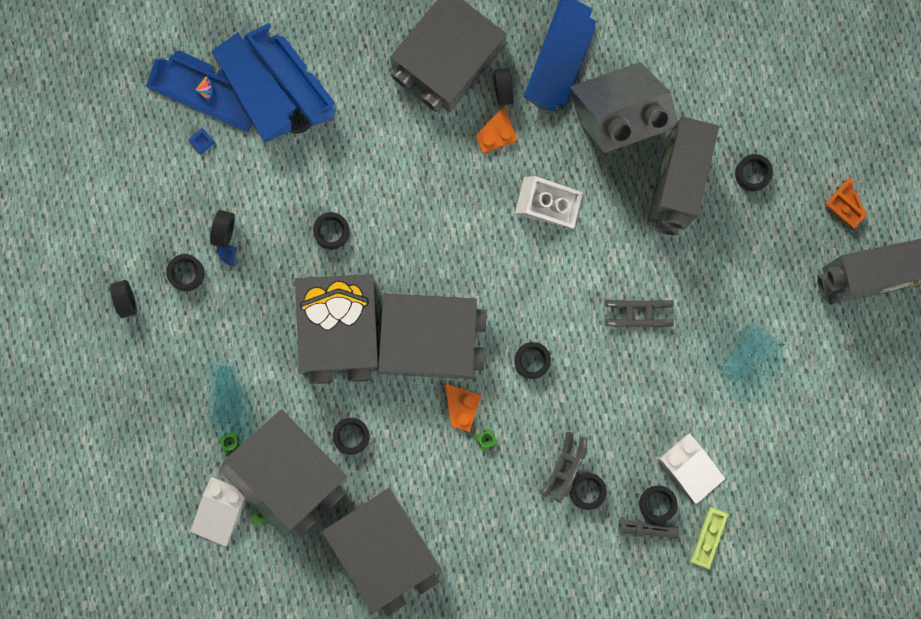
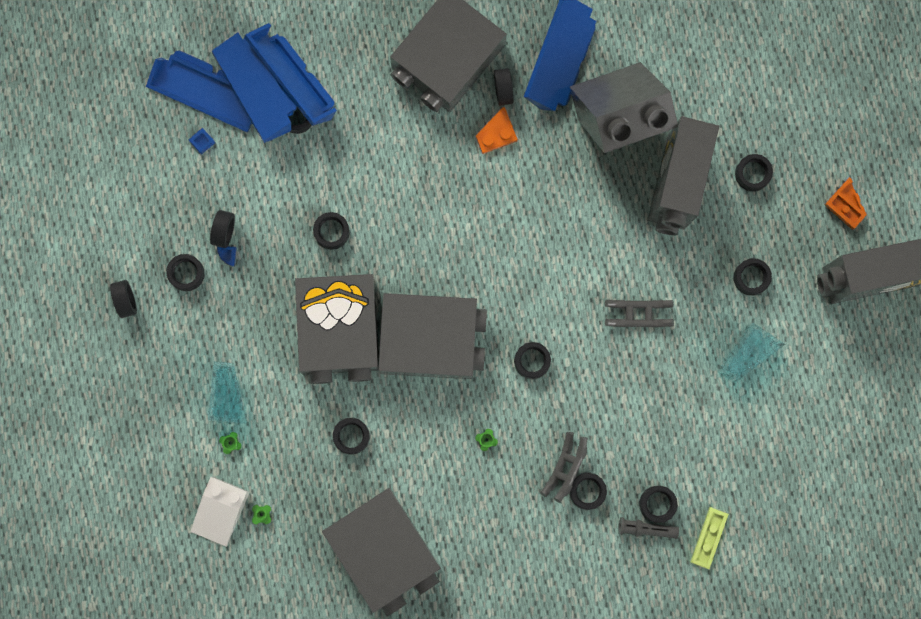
(205, 88): tile -> none
(284, 475): dark grey brick -> none
(461, 406): orange wing -> none
(548, 202): white slope -> none
(691, 468): white slope -> none
(766, 279): none -> black tyre

